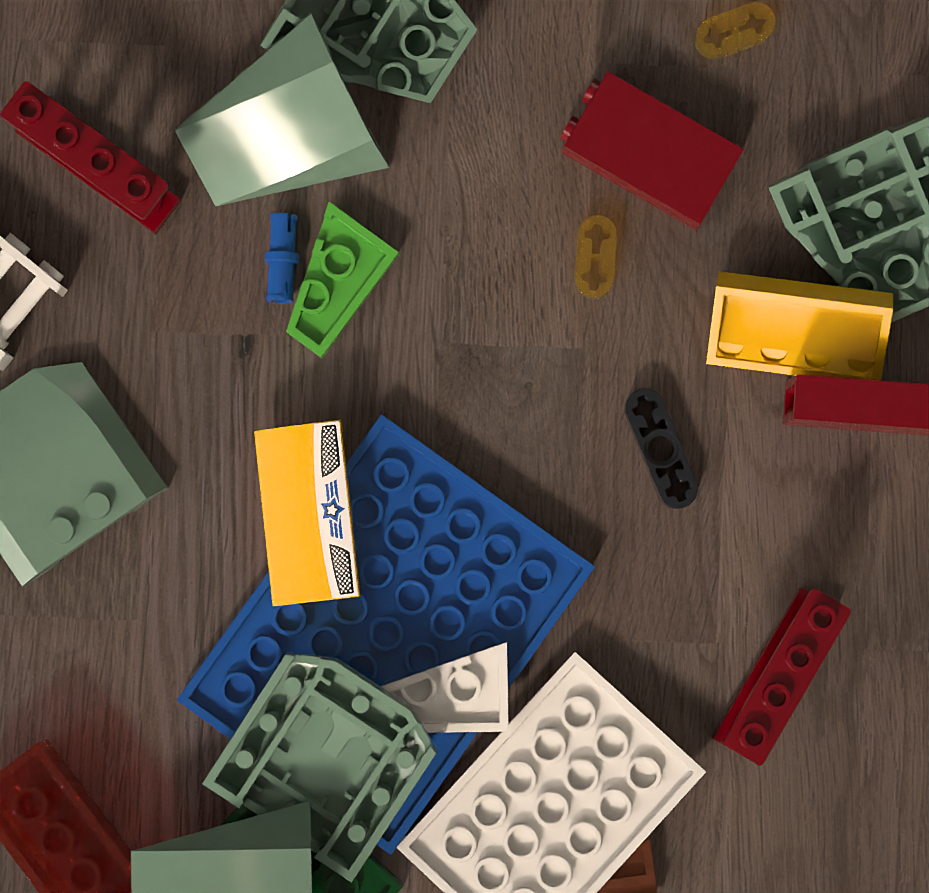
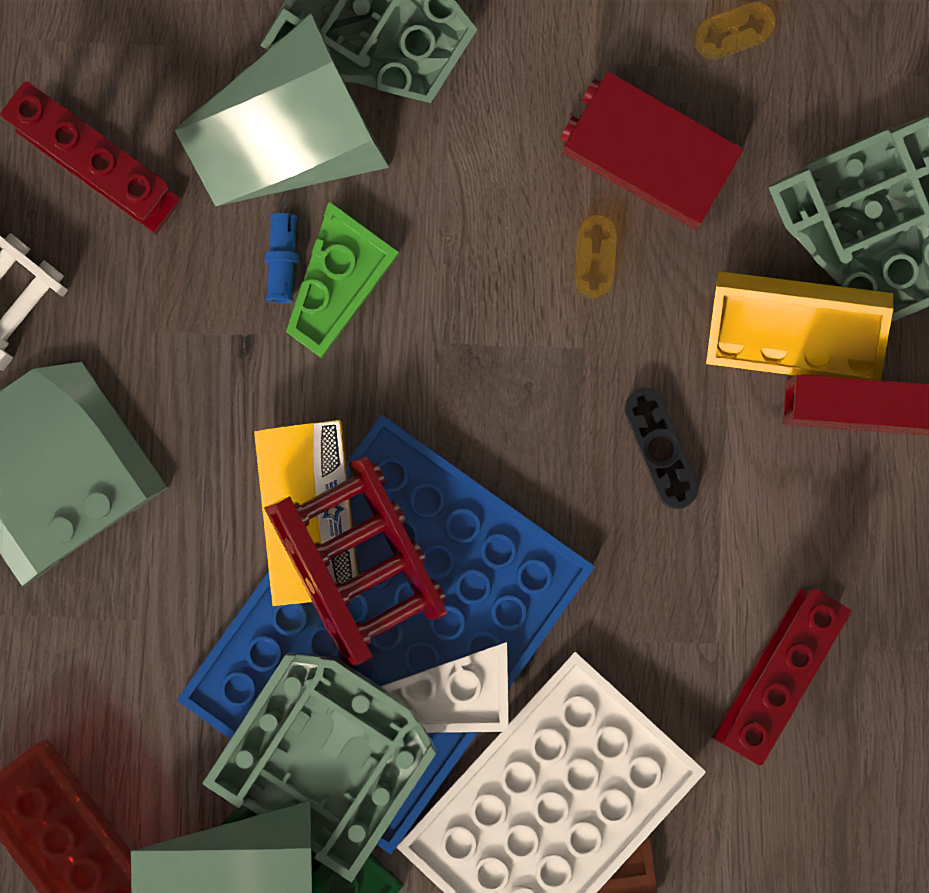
(312, 560): none -> dark red fence

